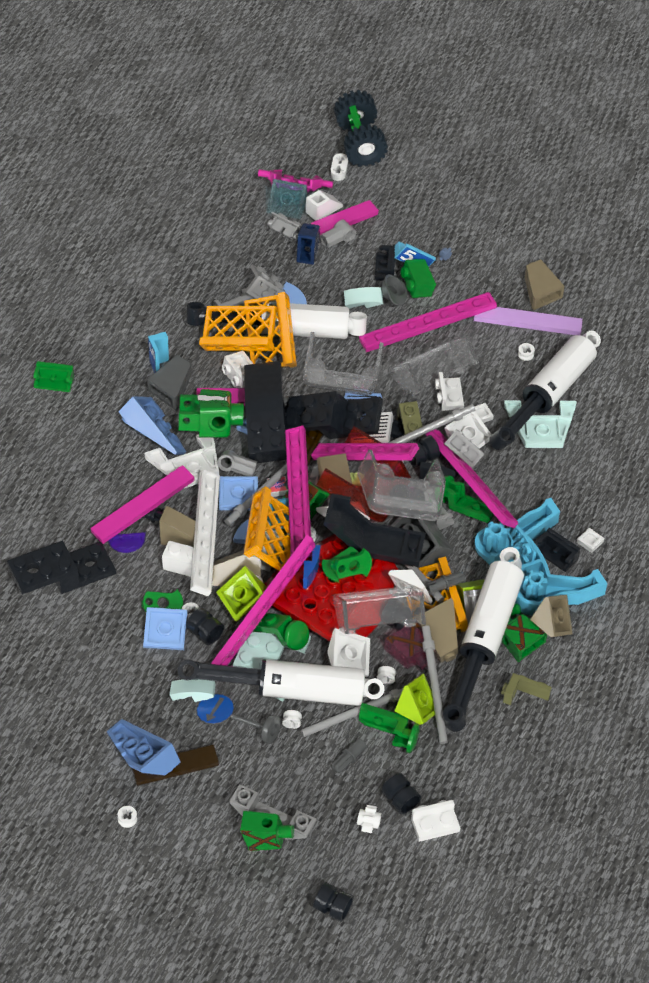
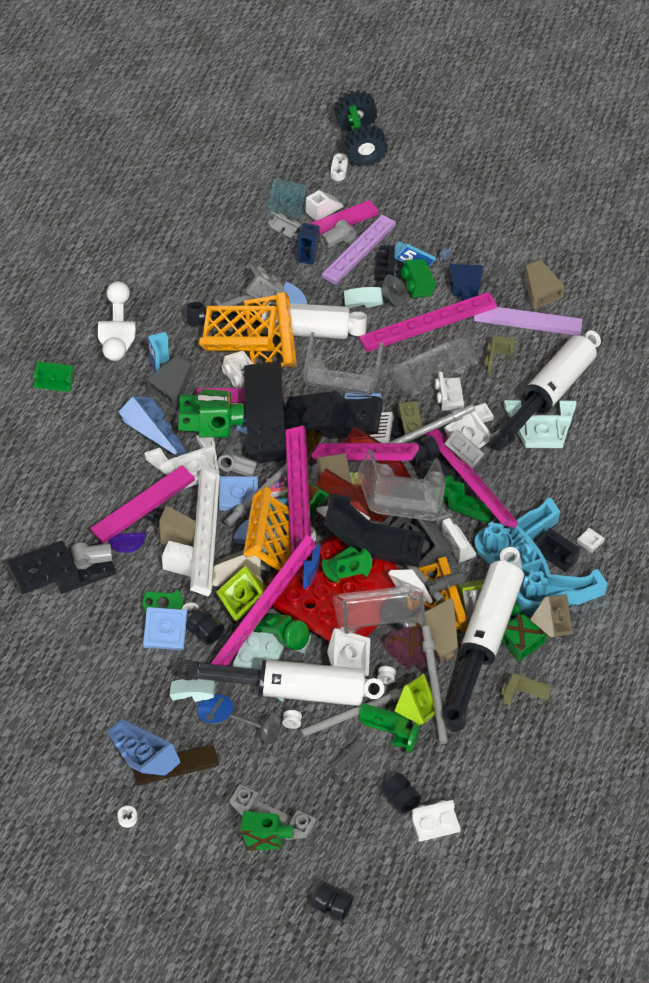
(86, 555): none -> light grey piece
(116, 334): none -> white piece
(312, 184): dark pink plate -> none
(358, 249): none -> lavender tile
(369, 818): white gear -> none
(461, 547): none -> white bracket
(465, 280): none -> dark blue torso
(500, 345): none -> olive bracket
(526, 347): white bush -> none

